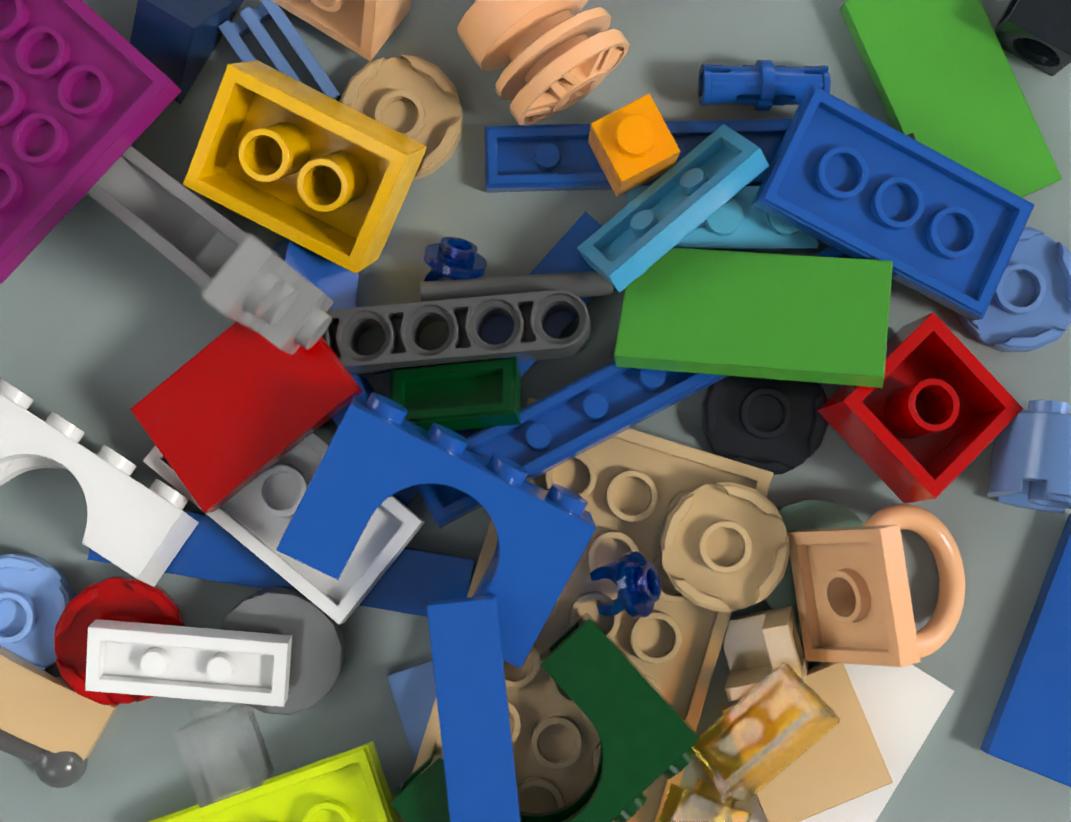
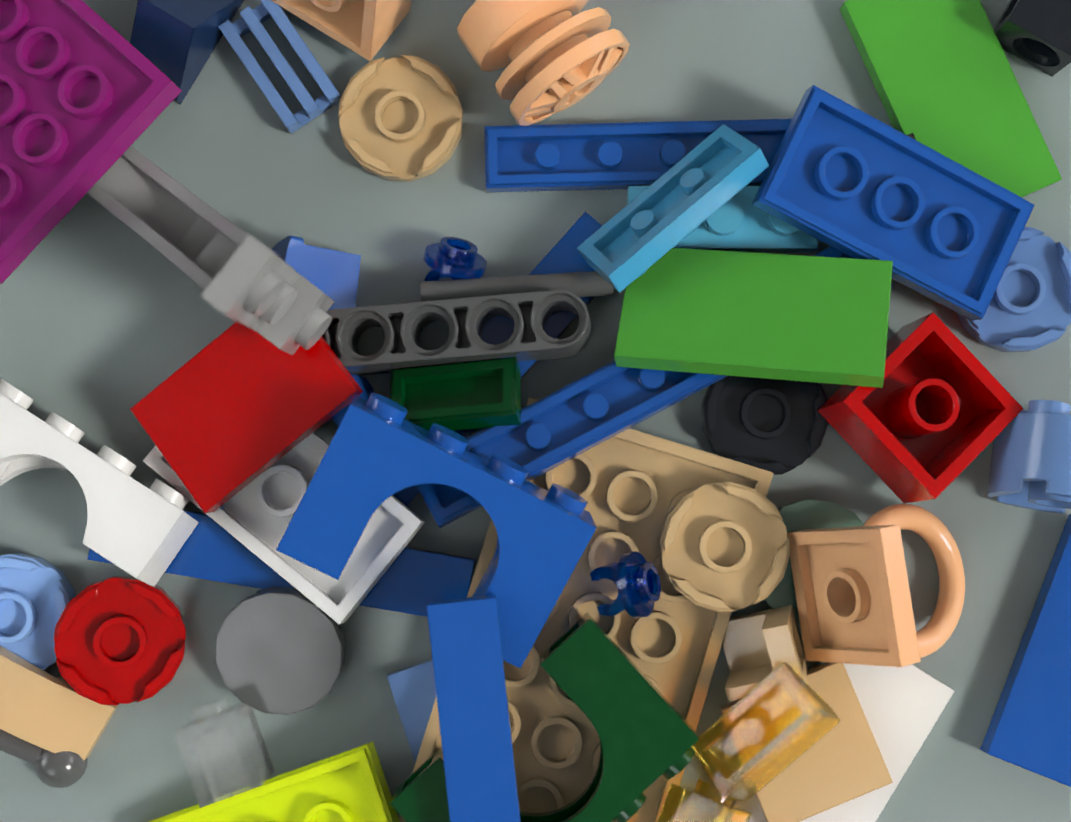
(188, 662): white plate -> none
(303, 164): yellow brick -> none
(633, 145): light orange brick -> none
(759, 84): blue pin -> none

